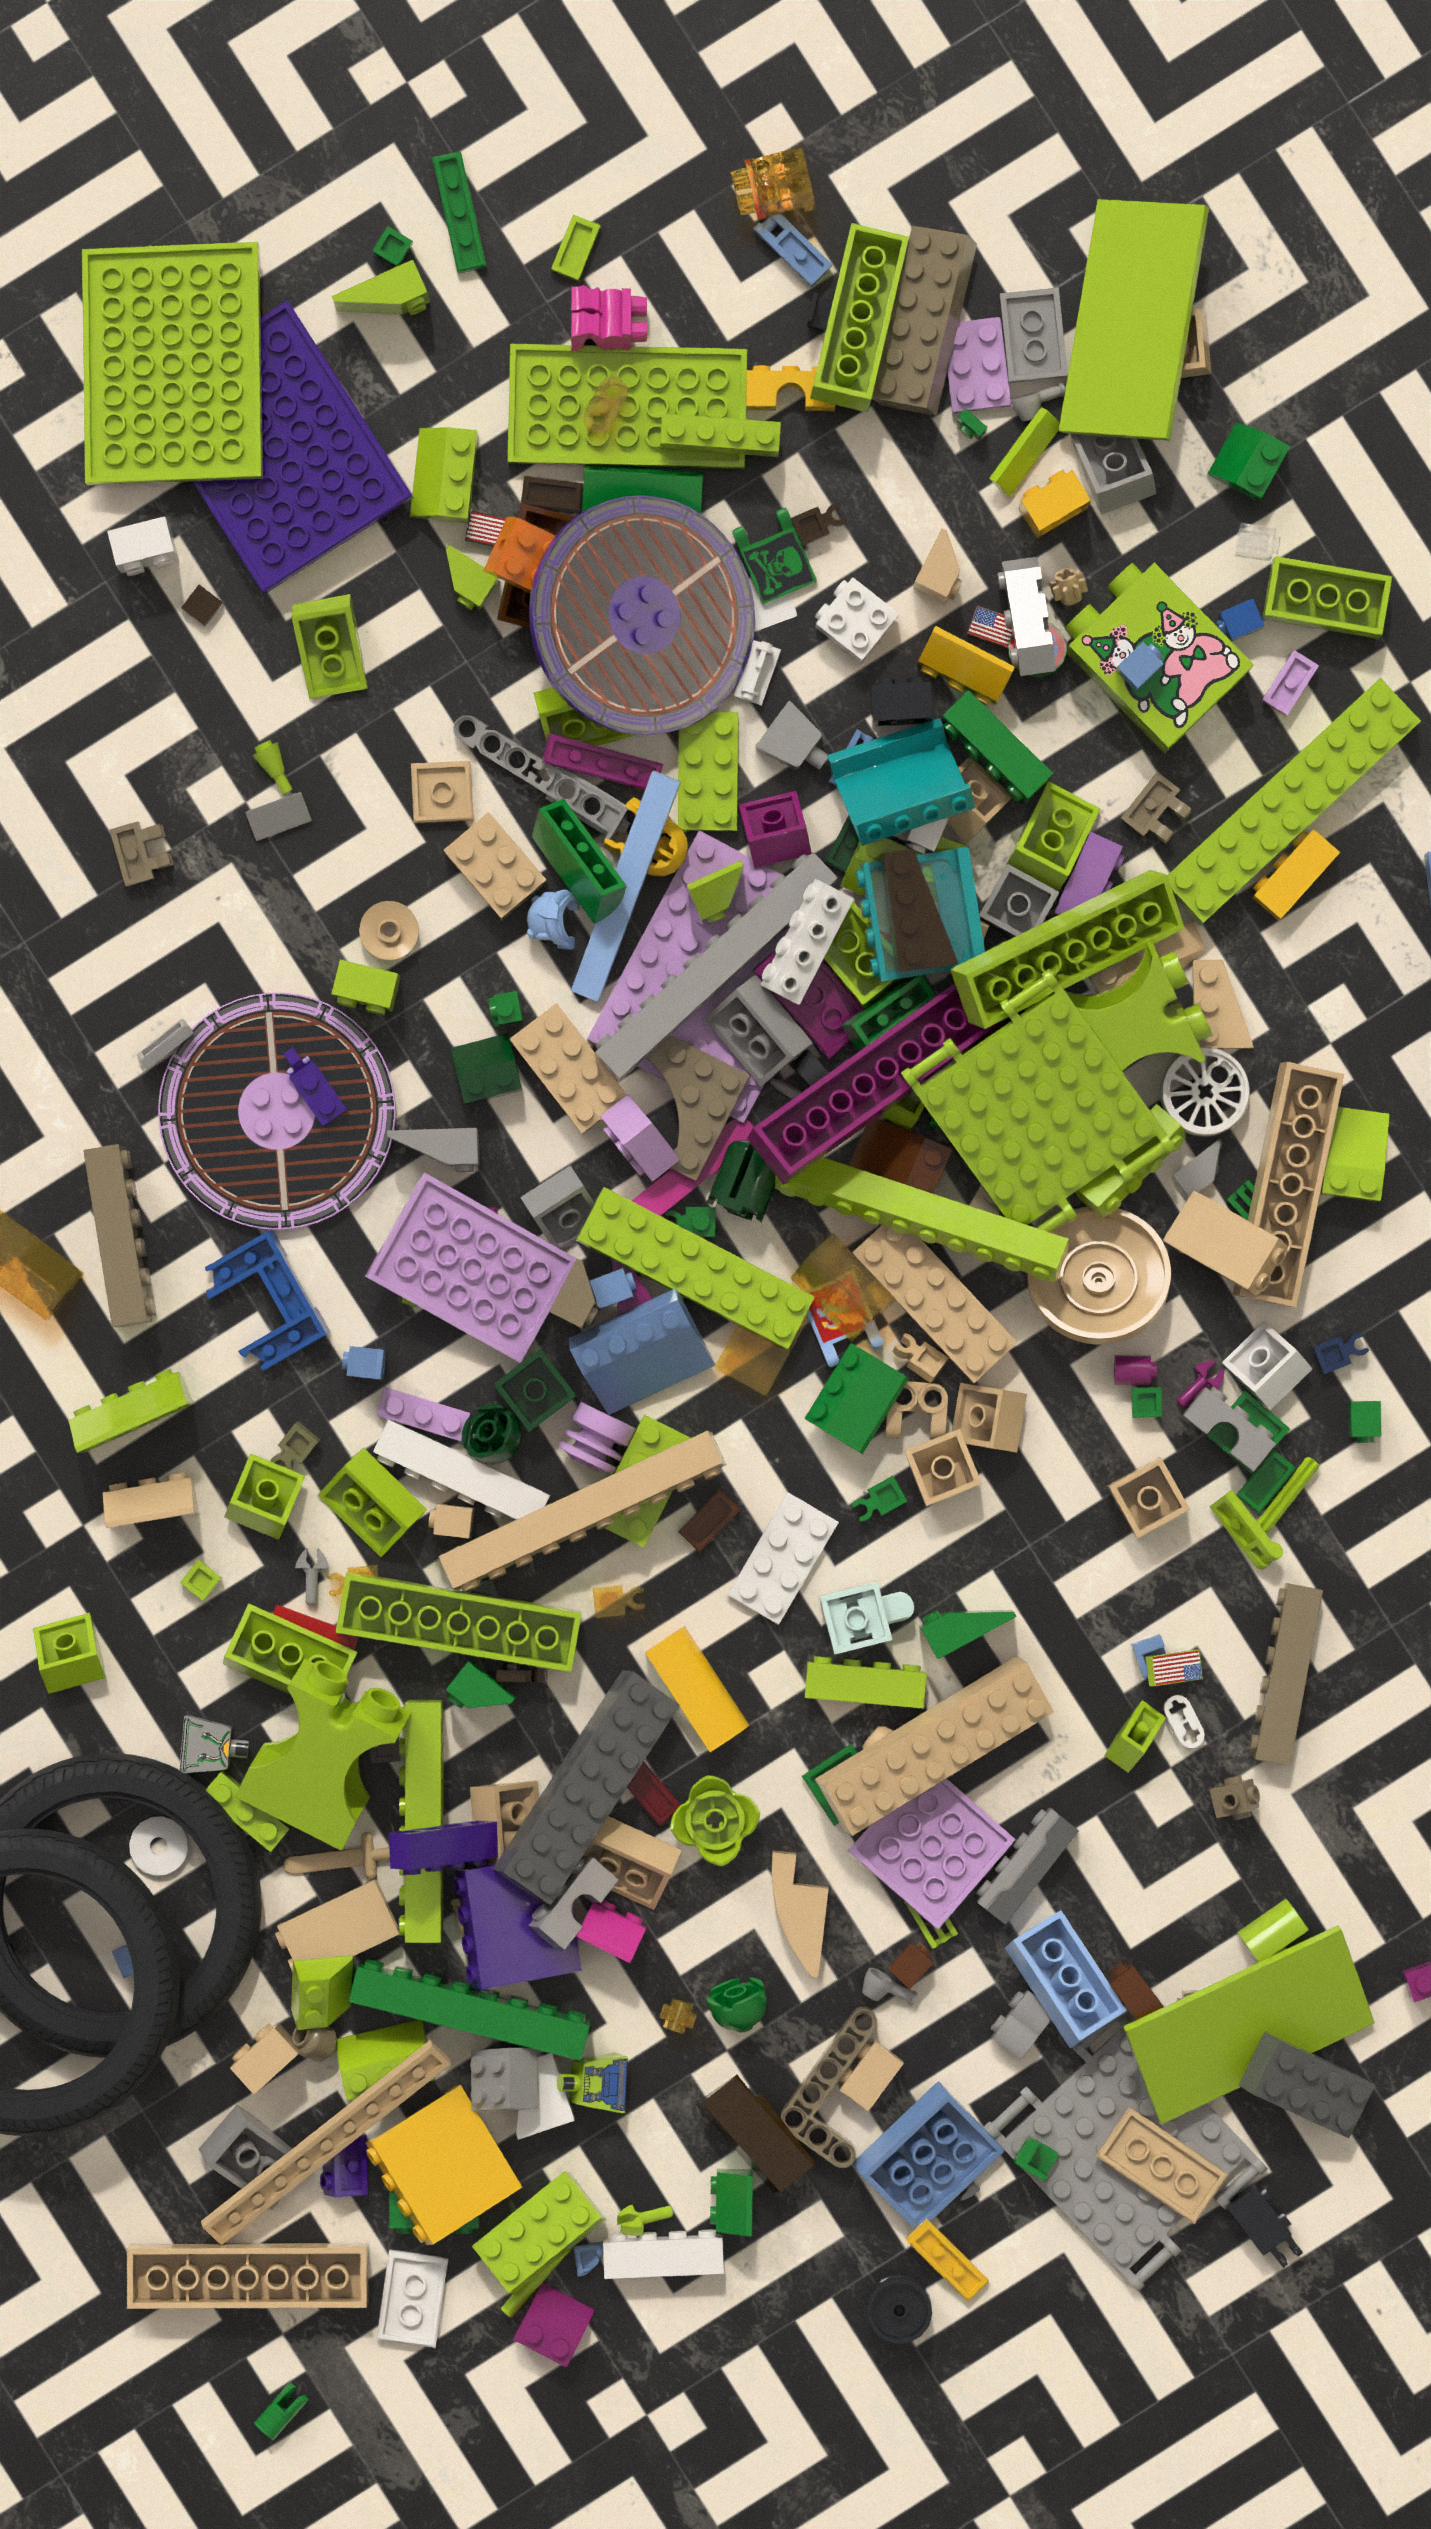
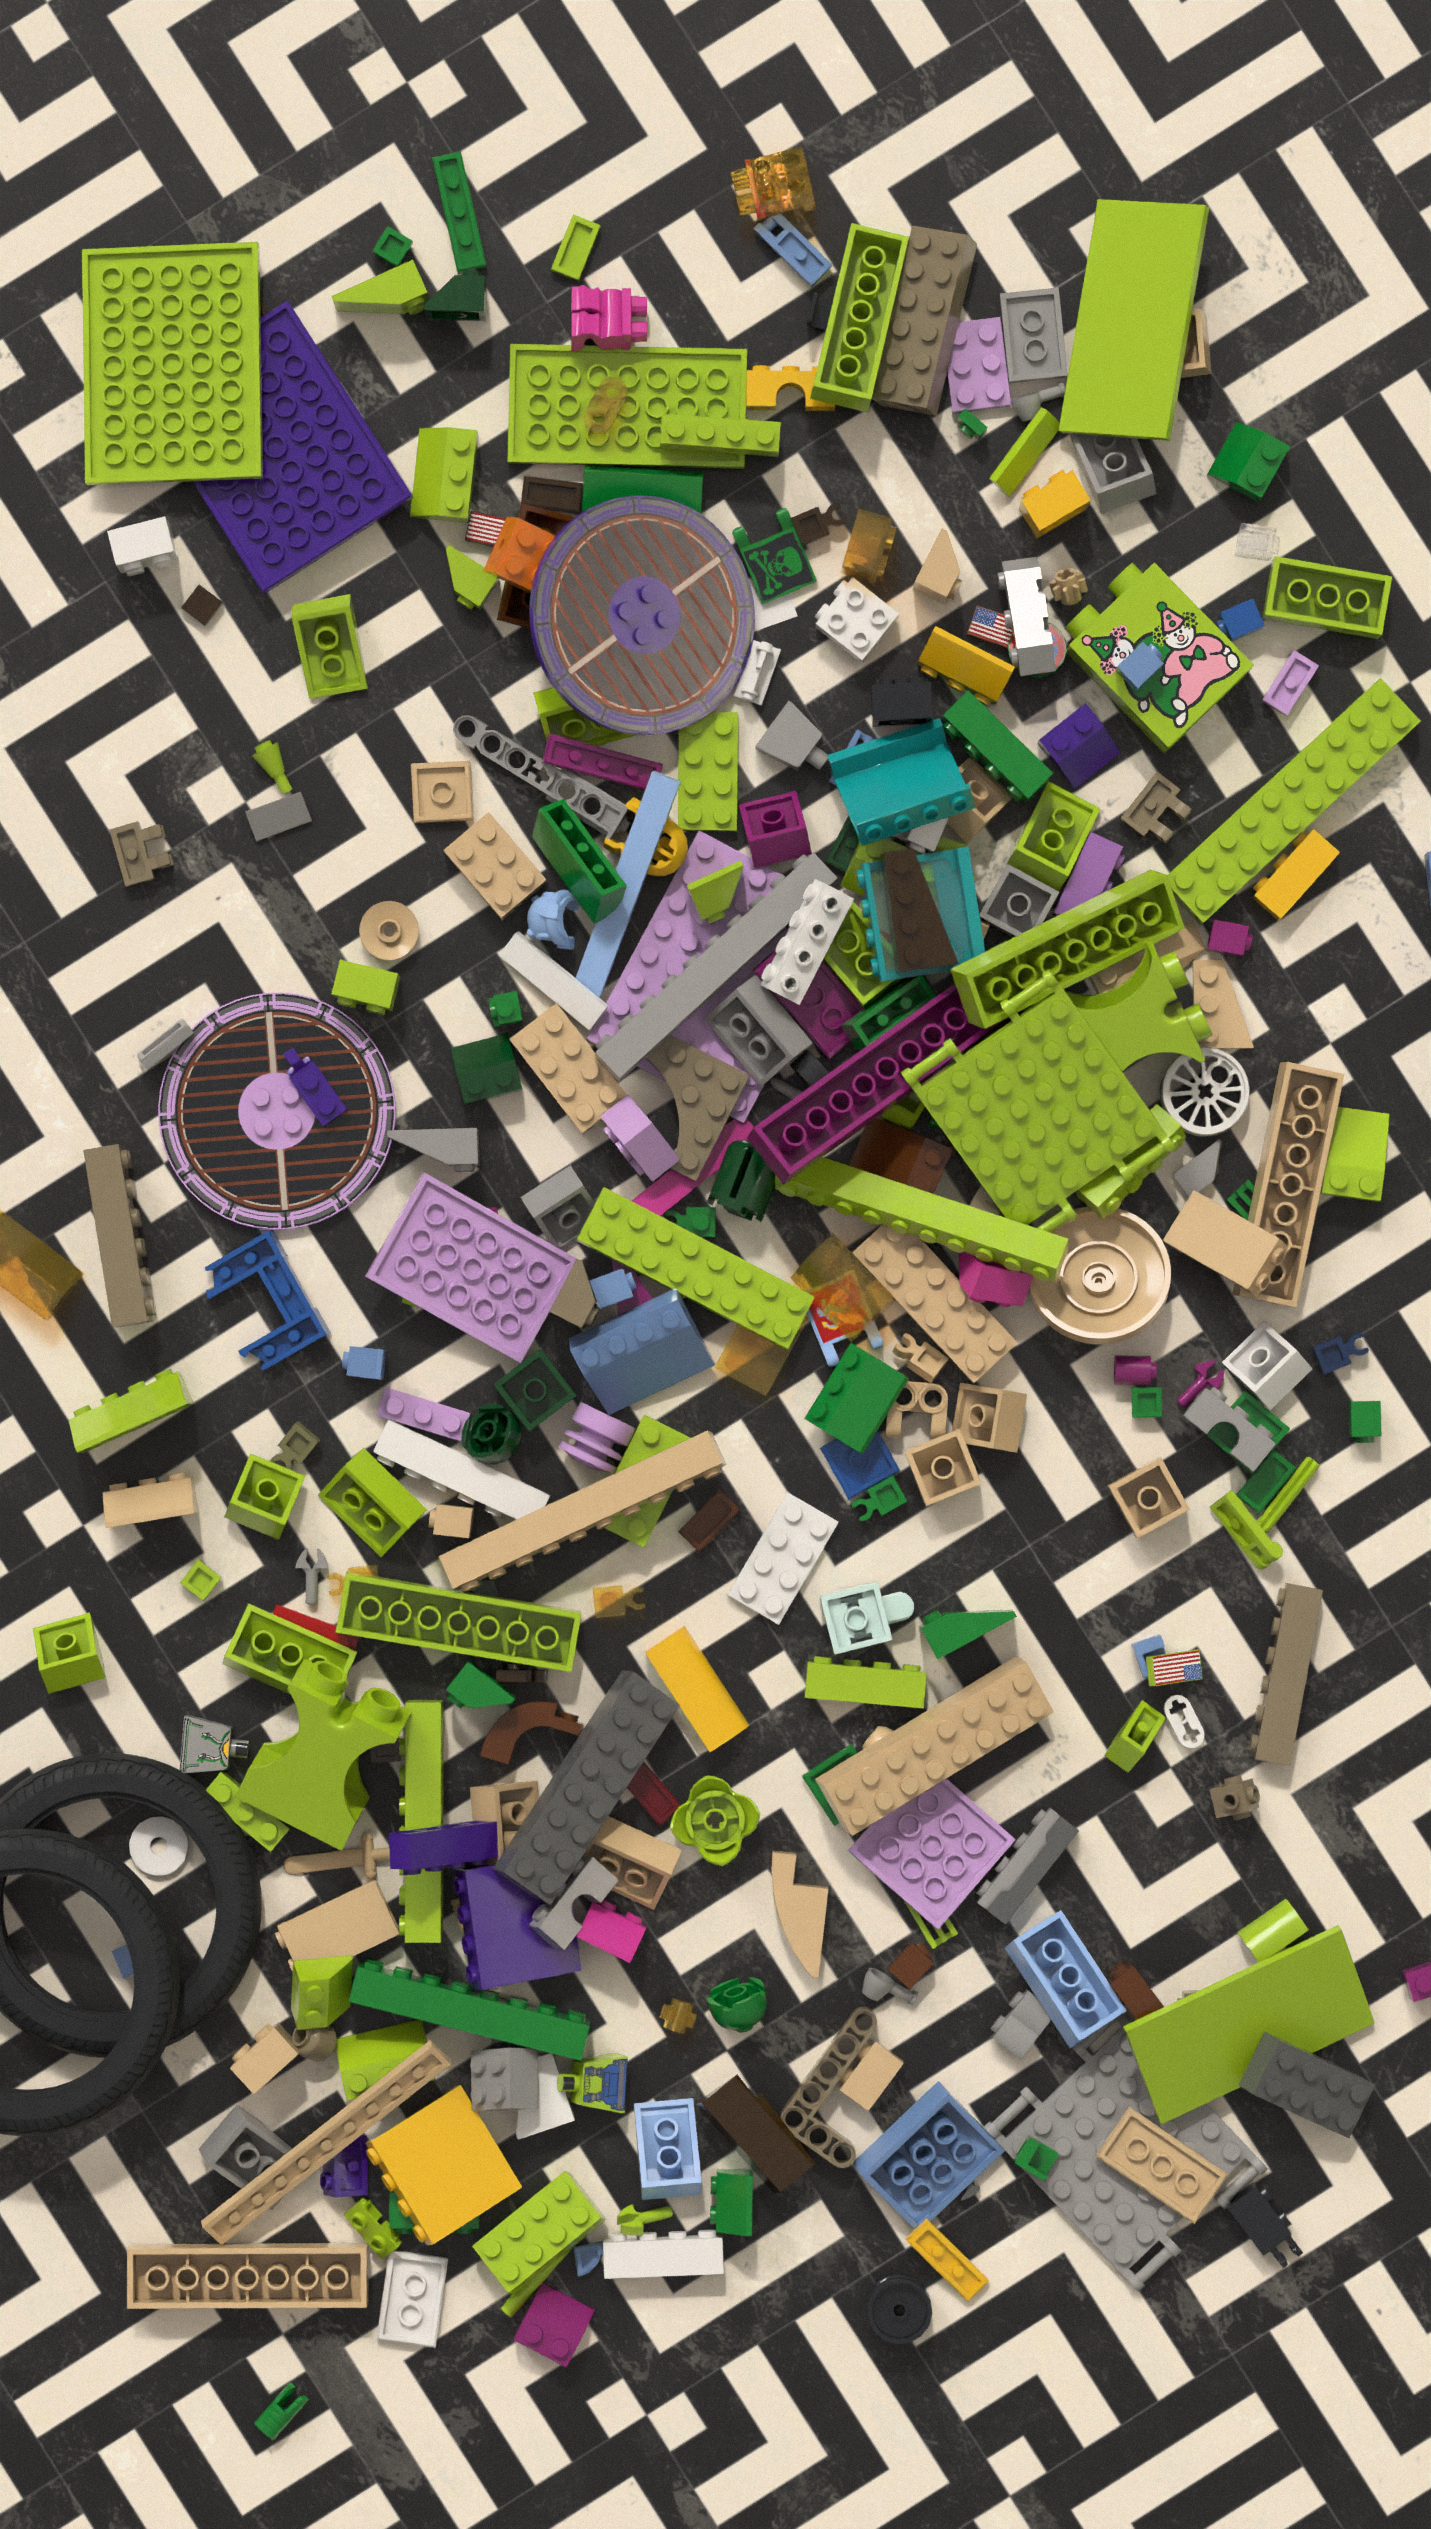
(364, 2218): none -> lime hinge
(459, 299): none -> dark green slope
(510, 1726): none -> reddish brown arch
(554, 980): none -> white tile
(667, 2149): none -> light blue slope
(859, 1471): none -> blue tile
(867, 545): none -> clear yellow brick
(992, 1281): none -> dark pink slope
(1079, 746): none -> dark purple slope
(1229, 938): none -> magenta brick

